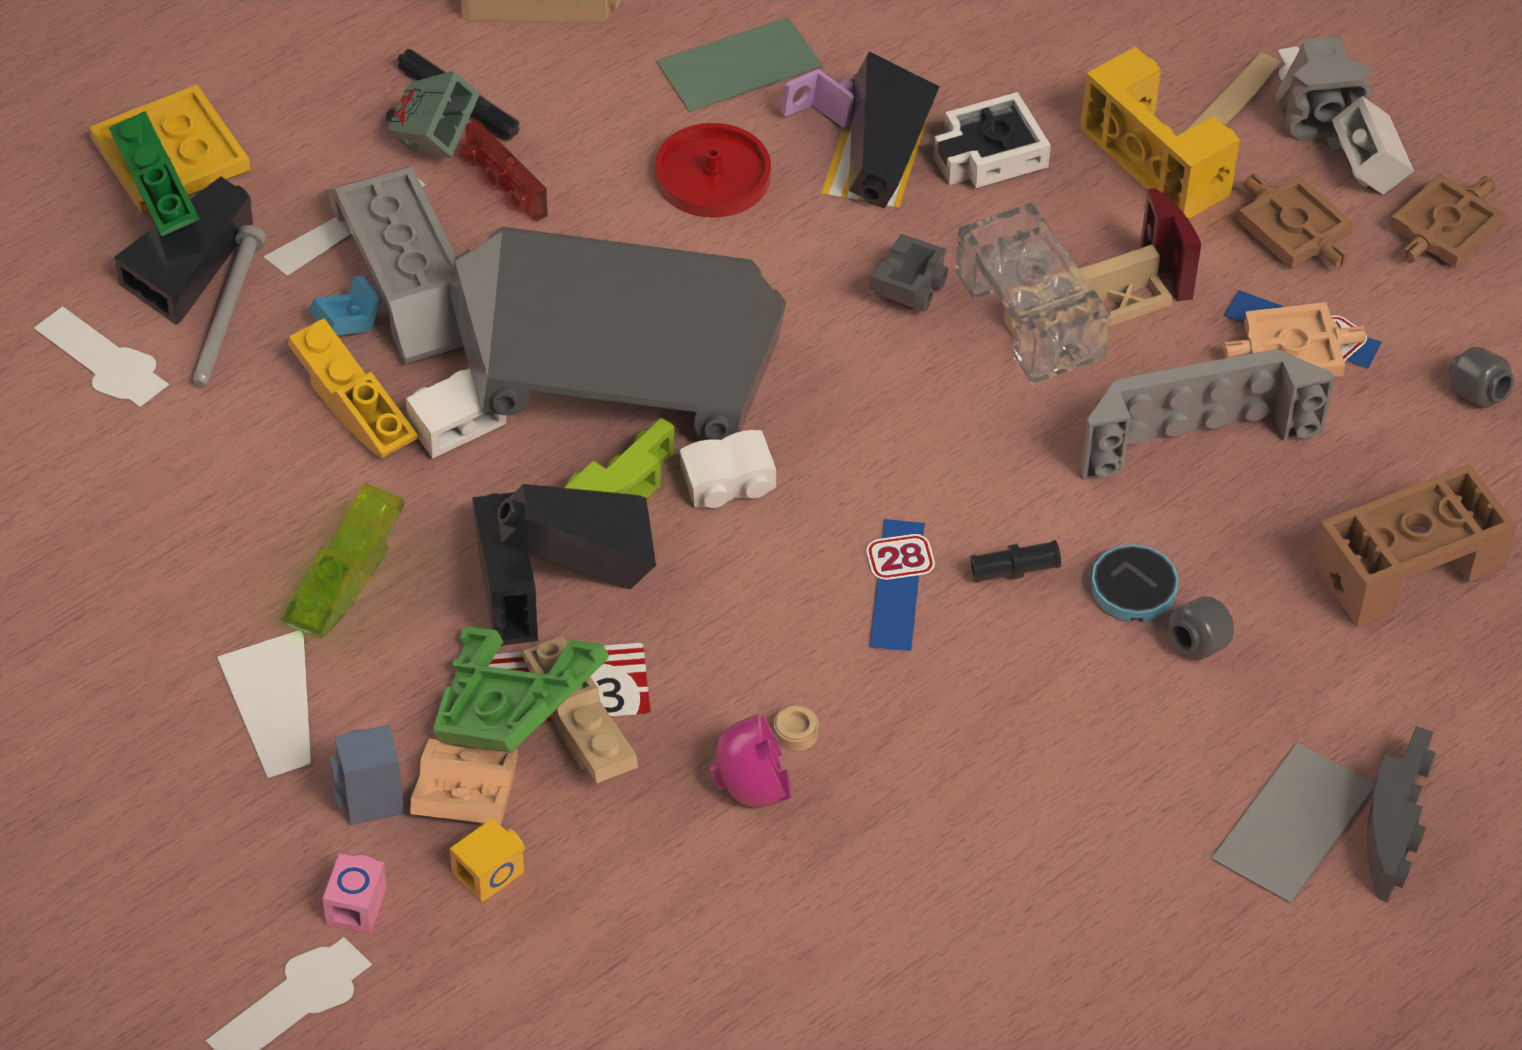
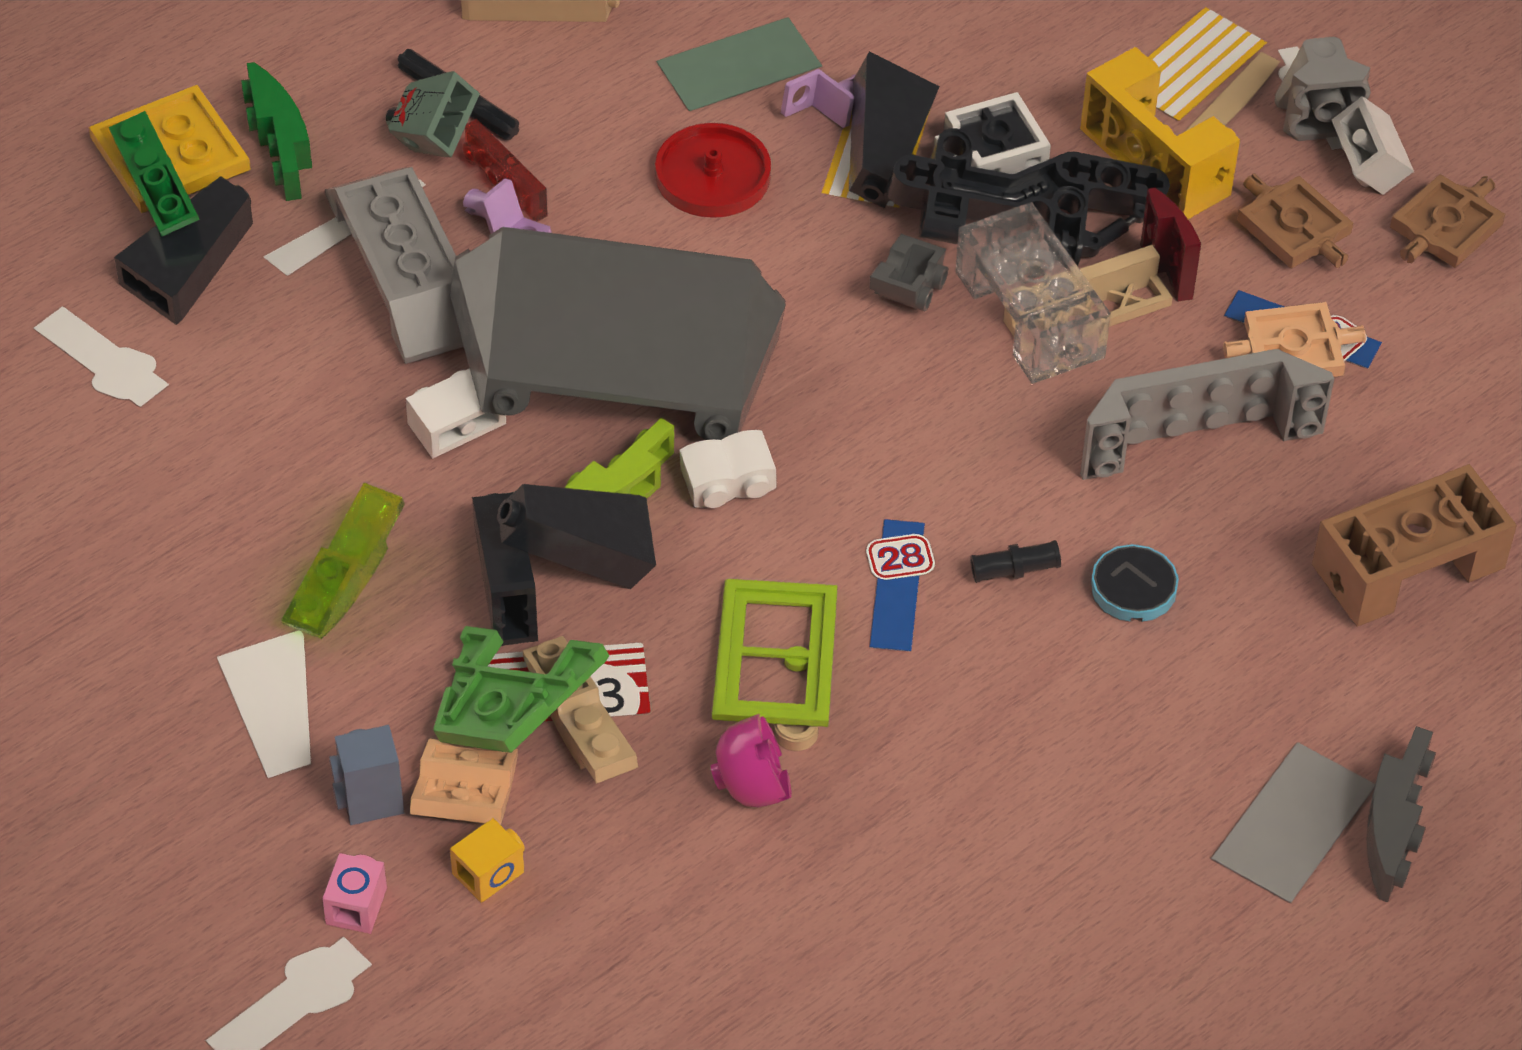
(249, 240): light grey bar -> none
(278, 126): none -> green slope
(349, 312): dark azure bracket -> none
(349, 392): yellow slope -> none
(500, 208): none -> lavender bracket
(797, 658): none -> lime door
(1063, 182): none -> black beam
(1200, 60): none -> sticker
(1200, 628): dark grey head -> none
(1481, 377): dark grey head -> none

